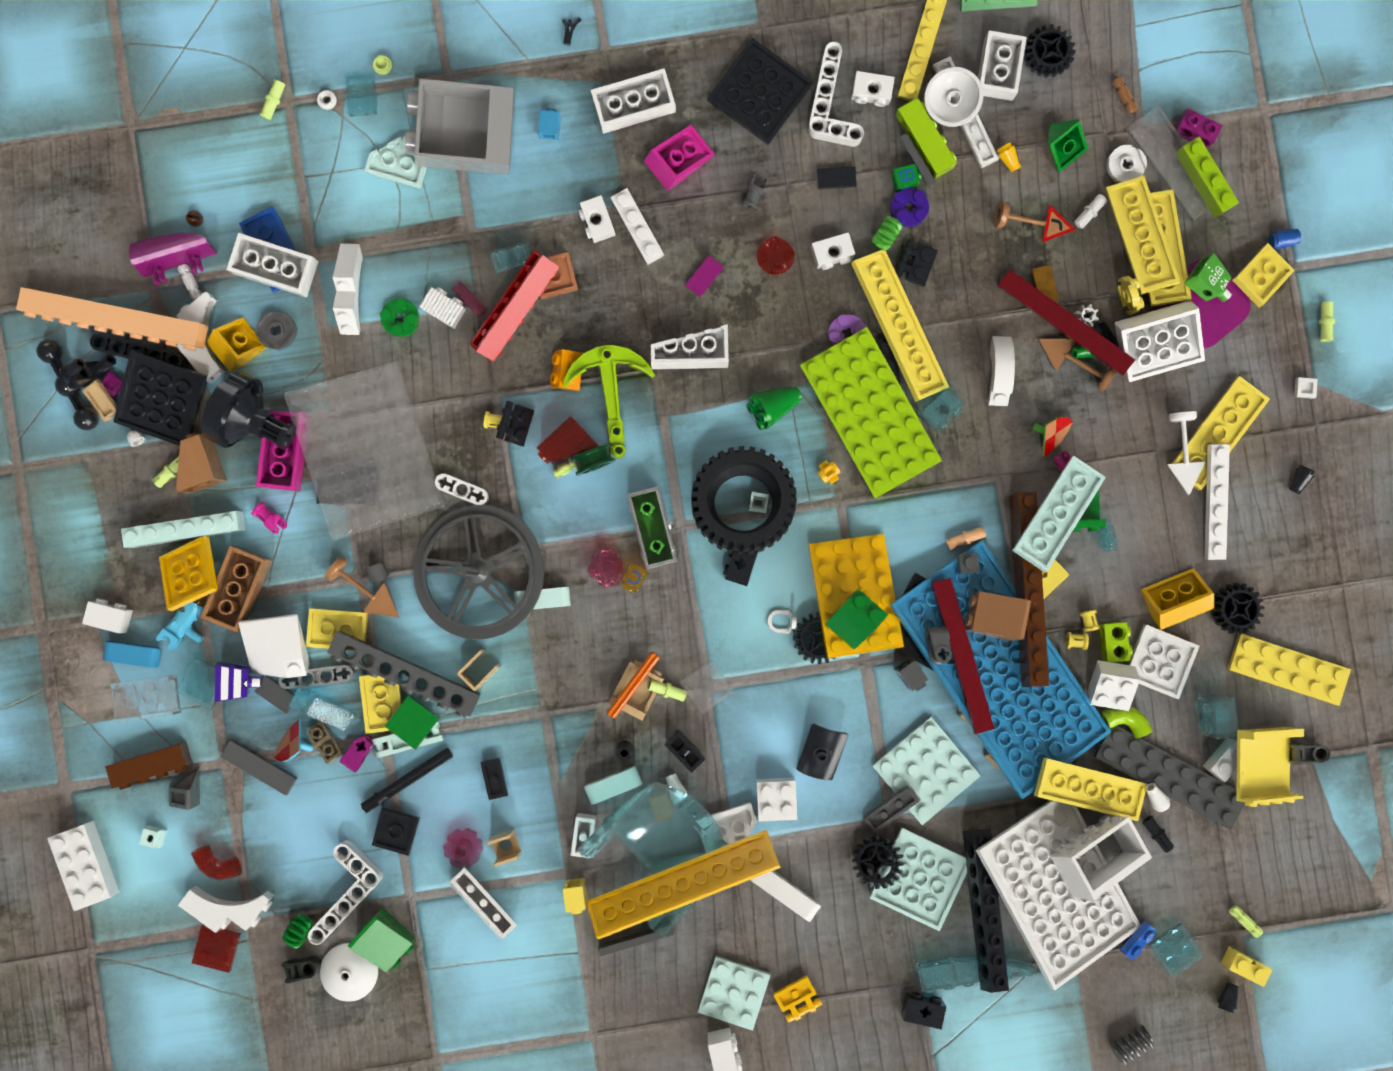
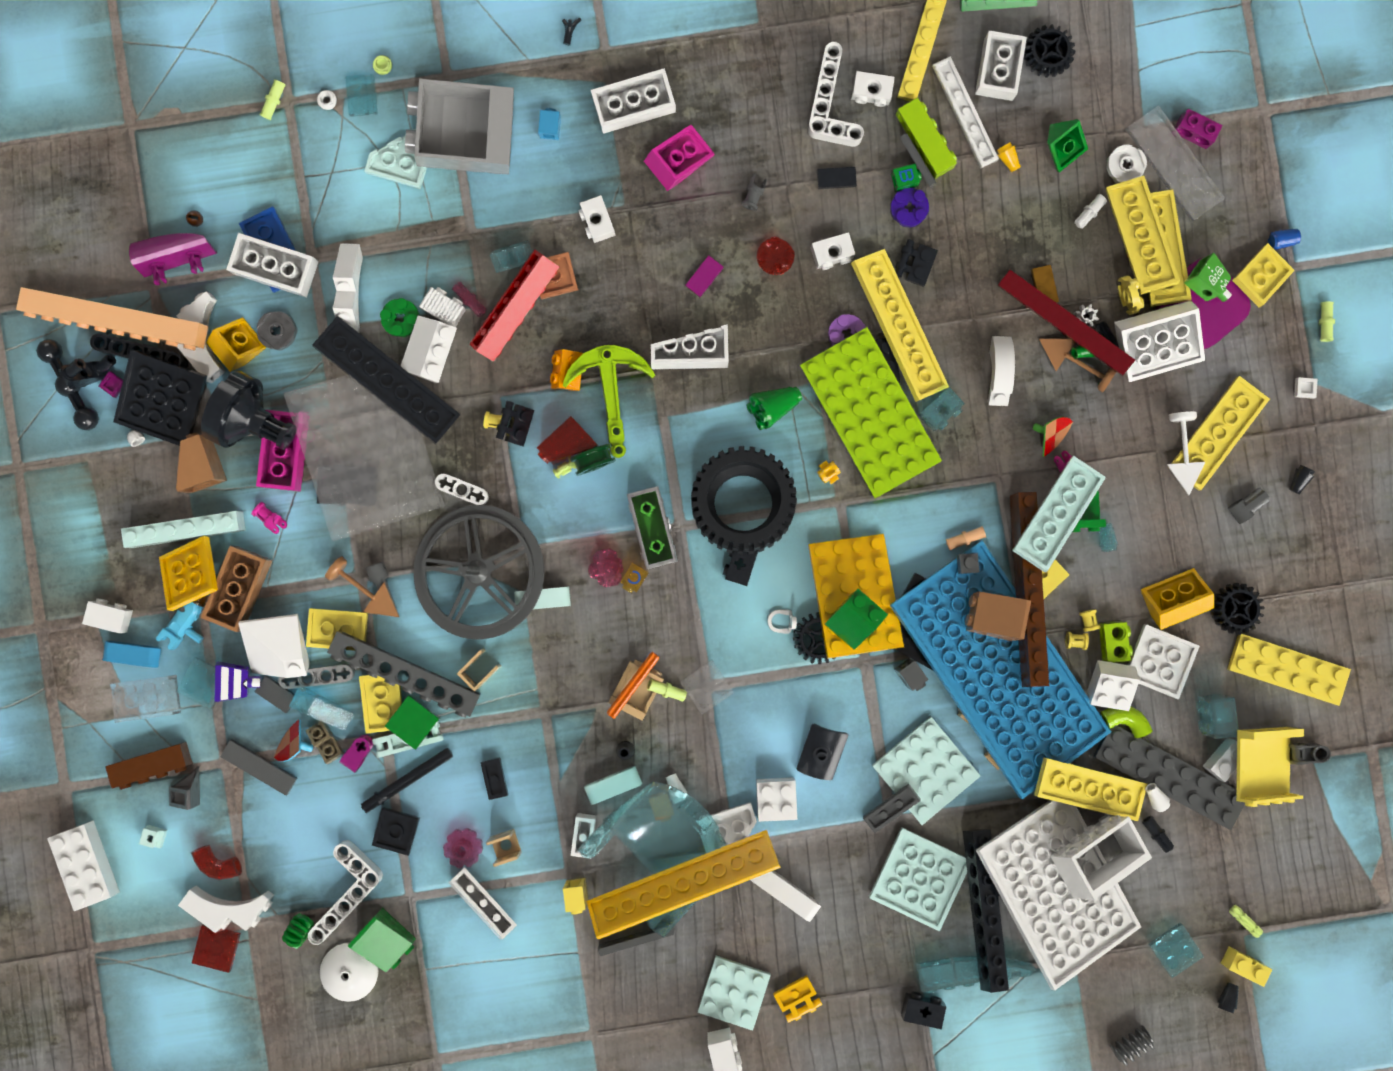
(100, 400): tan tile -> none
(169, 471): yellowish green pin -> none
(189, 280): white axle -> none
(298, 970): pearl dark grey piece -> none
(386, 380): none -> black plate
(428, 348): none -> white slope
(637, 226): white plate -> none
(685, 750): black brick -> none
(760, 91): black plate -> none
(761, 497): light aqua piece -> none
(877, 869): black gear -> none
(887, 233): bright green gear -> none
(938, 642): dark grey piece -> none
(954, 83): white dish -> none
(962, 656): dark red tile -> none
(1053, 226): medium nougat piece -> none
(1125, 95): medium nougat axle -> none
(1138, 940): blue plate -> none
(1206, 177): lime brick -> none
(1217, 501): white plate -> none
(1245, 508): none -> dark grey piece

